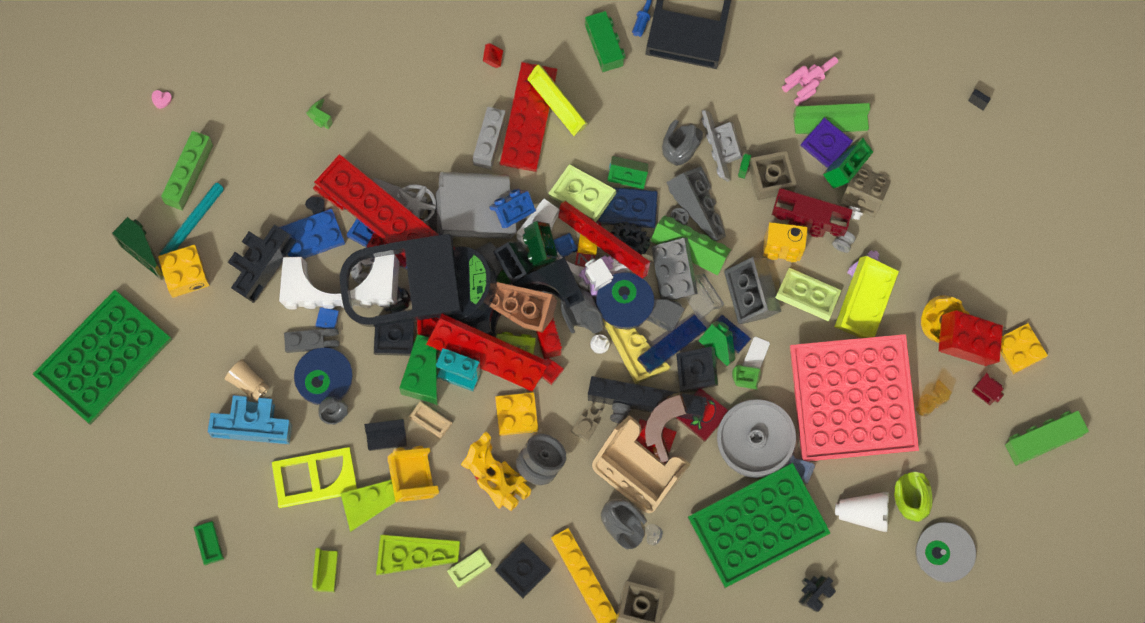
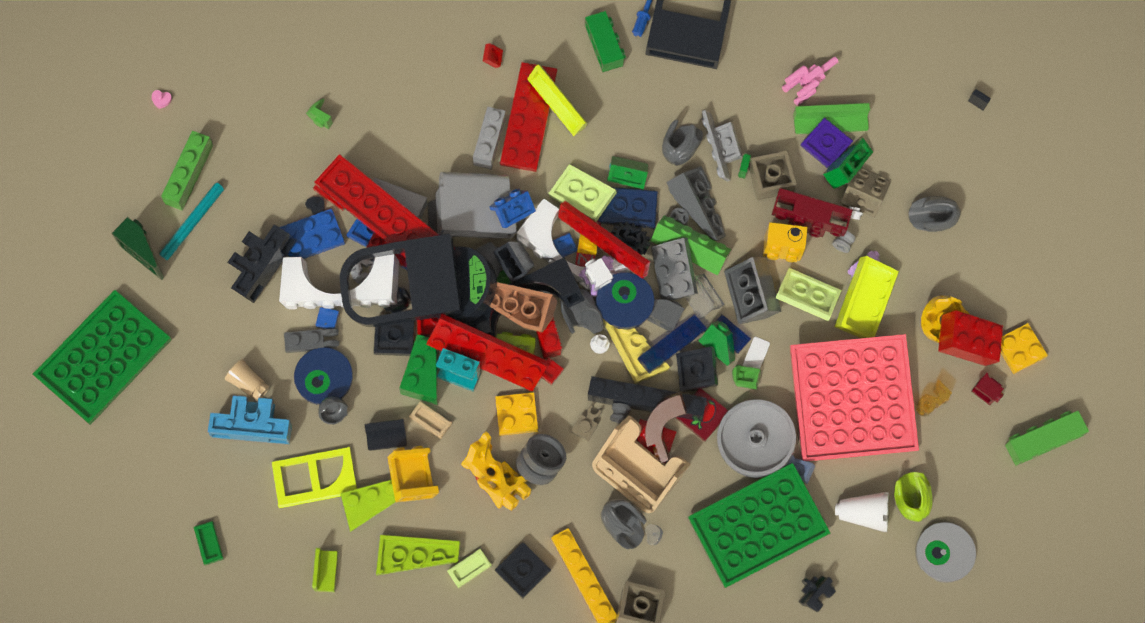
(183, 271): yellow brick -> none
(415, 204): light grey wheel -> none
(540, 243): dark green slope -> none
(934, 213): none -> dark grey hair

